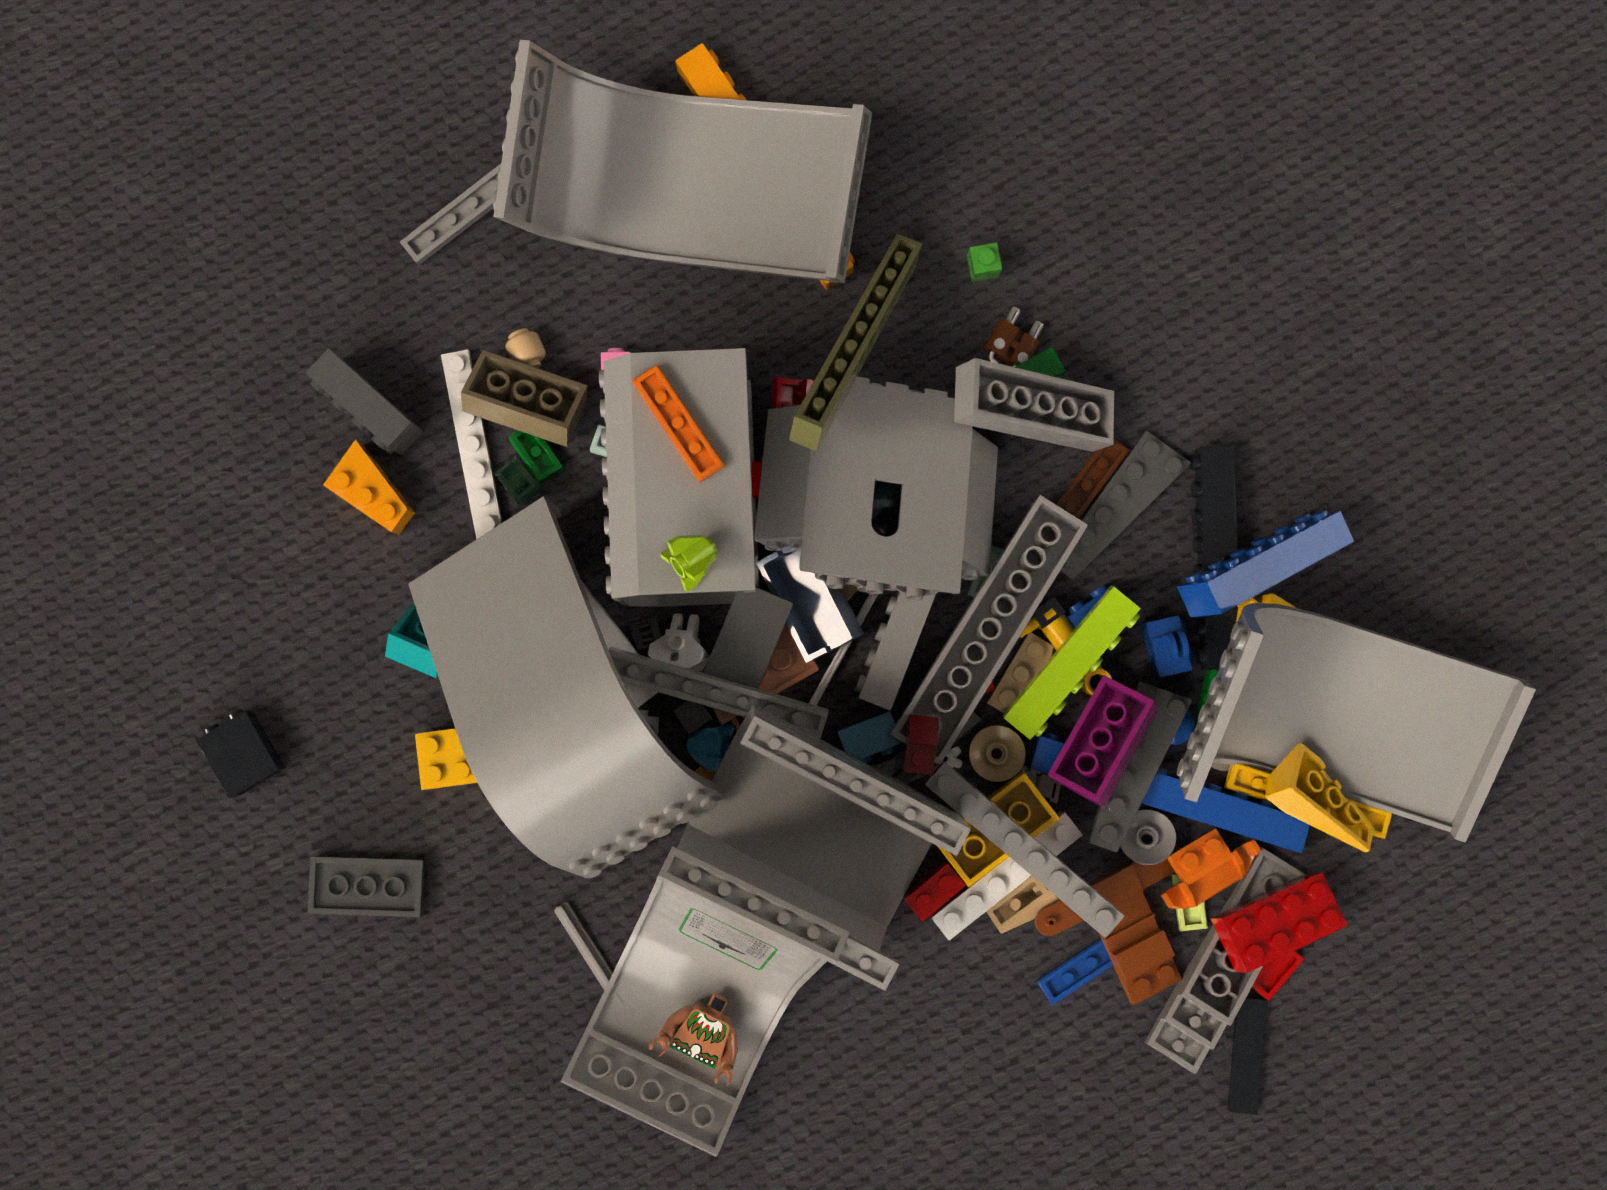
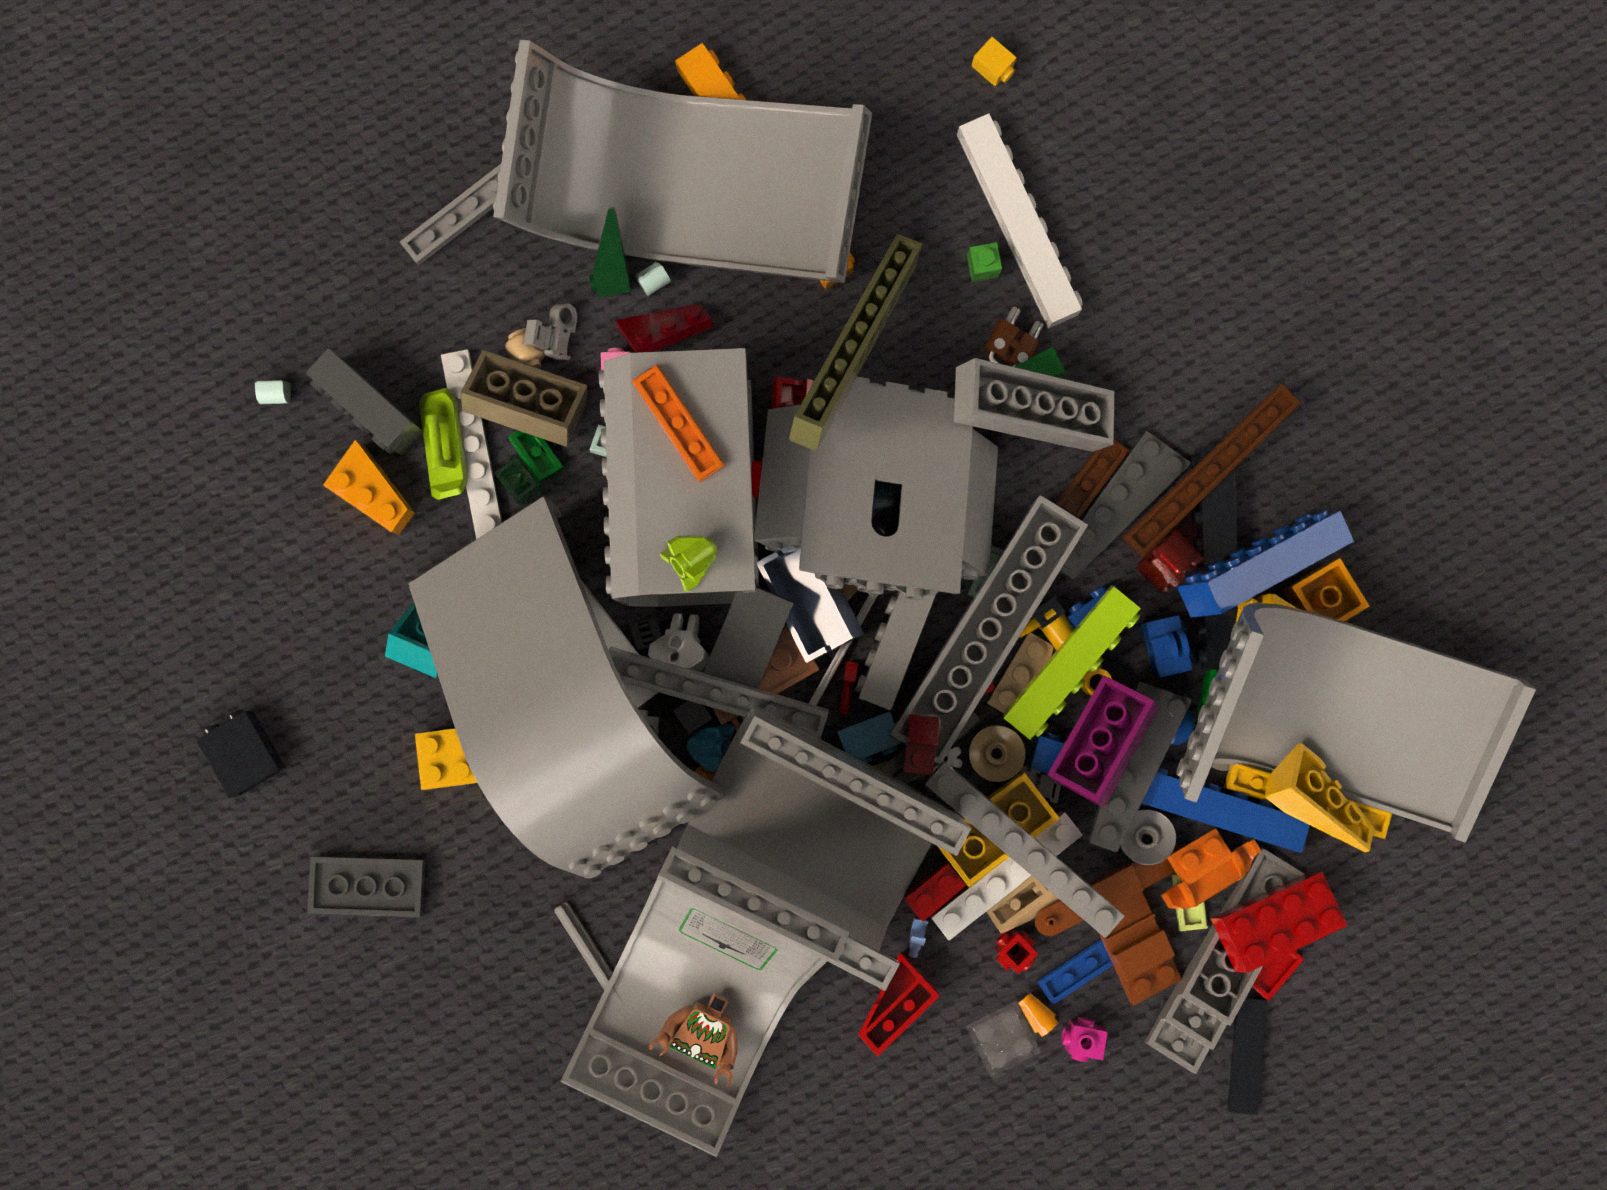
(273, 392): none -> light aqua brick
(443, 443): none -> lime piece
(556, 338): none -> light grey piece
(610, 266): none -> dark green slope
(652, 278): none -> light aqua brick
(663, 328): none -> dark red wing
(848, 686): none -> red bar
(898, 1006): none -> red wedge
(917, 936): none -> light blue piece
(994, 62): none -> yellow brick
(1002, 1038): none -> clear plate
(1019, 220): none -> white brick
(1023, 958): none -> red brick
(1039, 1016): none -> light orange cone
(1093, 1044): none -> dark pink brick
(1168, 561): none -> clear red brick
(1211, 470): none -> reddish brown tile
(1327, 592): none -> light orange brick

